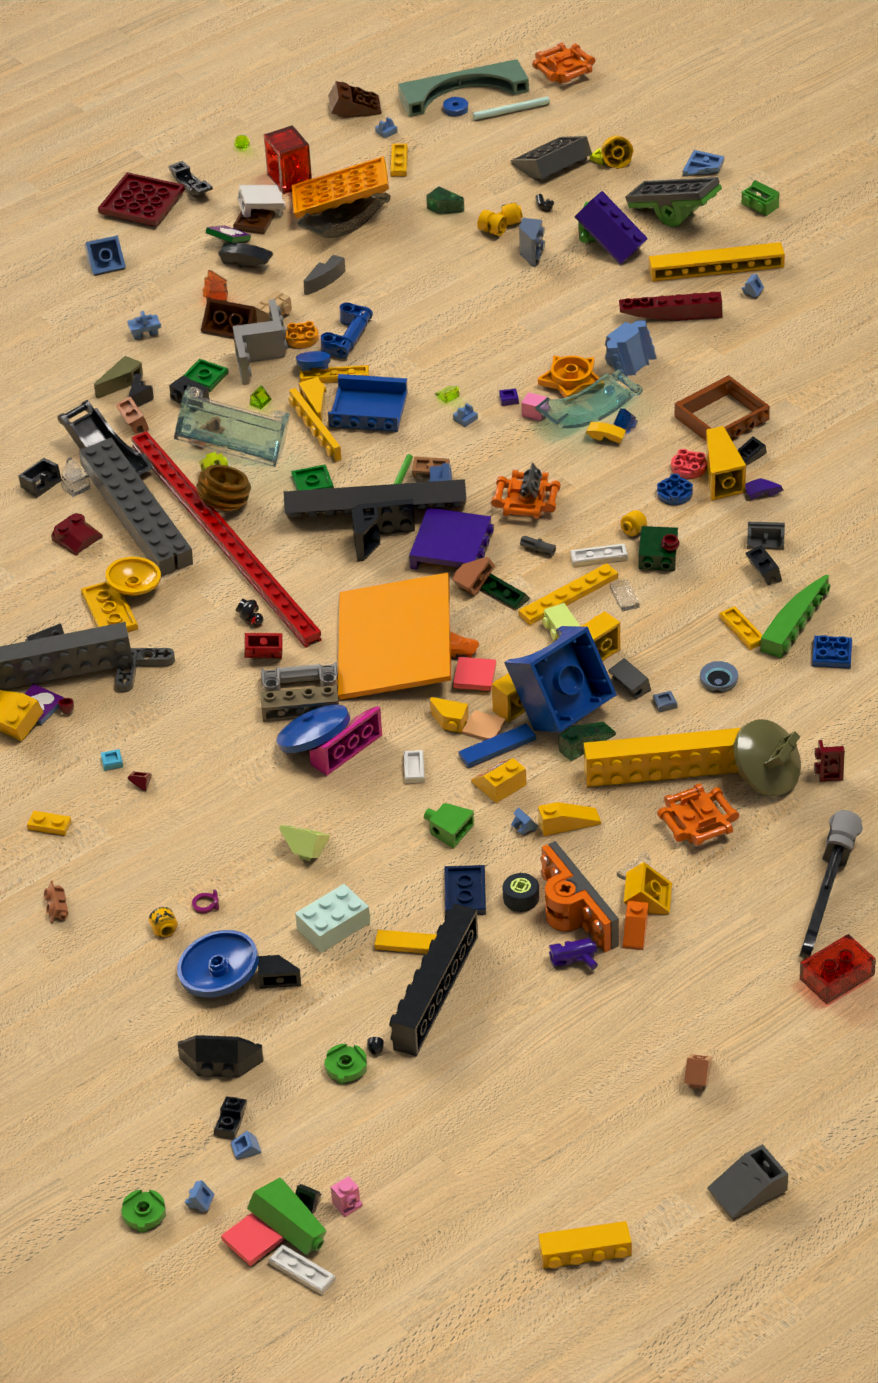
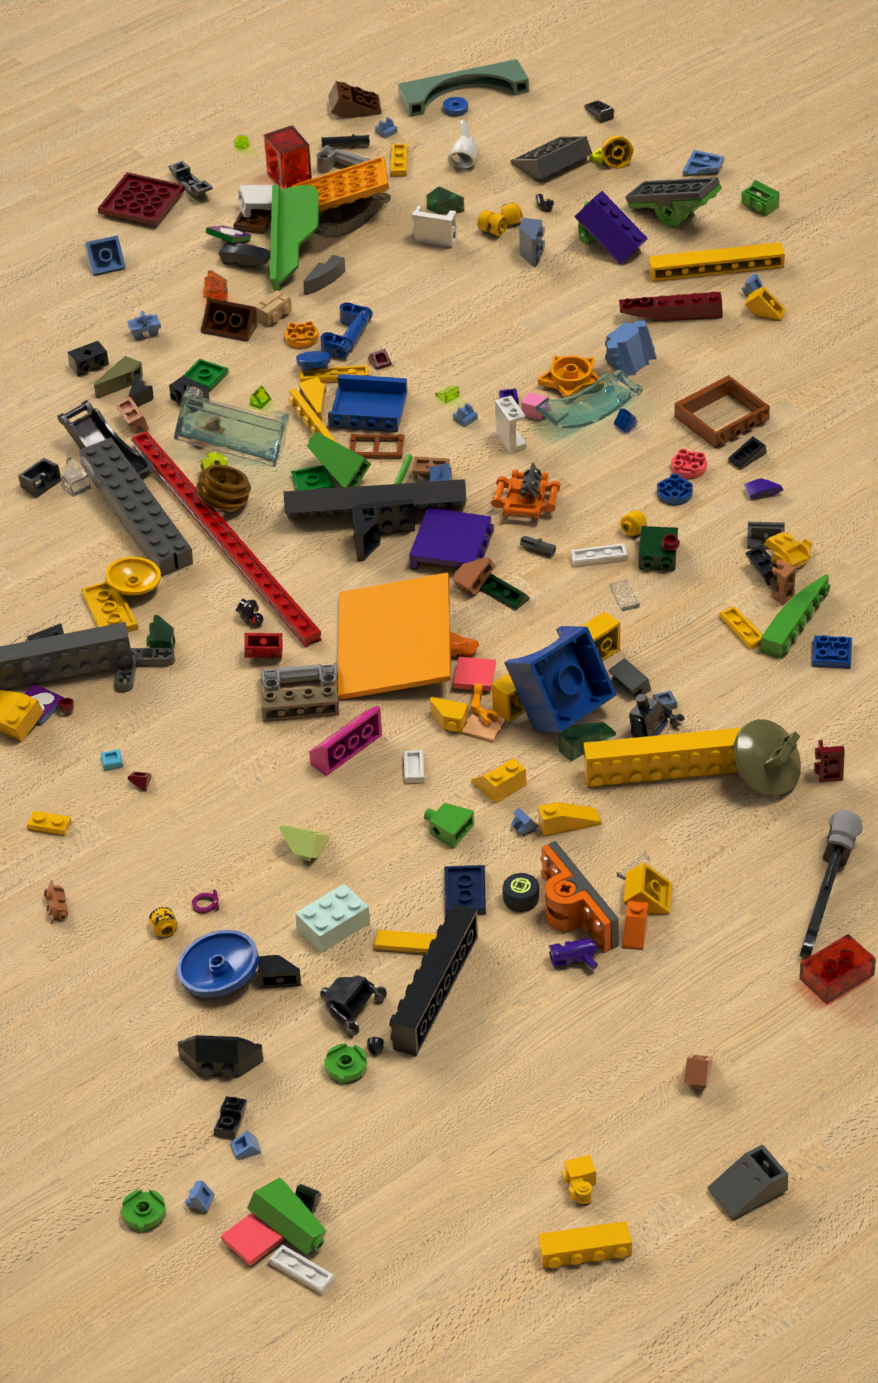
(75, 534): dark red slope -> none
(88, 358): none -> black brick
(161, 634): none -> clear green slope
(259, 341): light grey bracket -> none
(292, 222): none -> bright green piece
(313, 728): blue dish -> none
(329, 157): none -> light grey piece
(340, 461): none -> bright green slope
(346, 140): none -> black pin
(346, 1196): bright pink brick -> none
(347, 997): none -> black torso
(376, 454): none -> dark orange window
(379, 359): none -> dark red slope
(434, 228): none -> white panel
(464, 148): none -> white piece
(485, 715): none -> light orange piece
(497, 745): blue tile -> none
(506, 416): none -> white panel
(511, 108): light aqua piece -> none
(556, 617): yellowish green brick -> none
(564, 64): orange brick -> none
(569, 593): yellow plate -> none
(580, 1176): none -> yellow brick
(599, 429): yellow slope -> none
(600, 110): none -> black slope
(650, 717): none -> black torso
(697, 815): orange brick -> none
(719, 676): sand blue tile -> none
(724, 465): yellow slope -> none
(764, 304): none -> yellow slope
(785, 582): none -> nougat hinge
(788, 549): none -> yellow plate

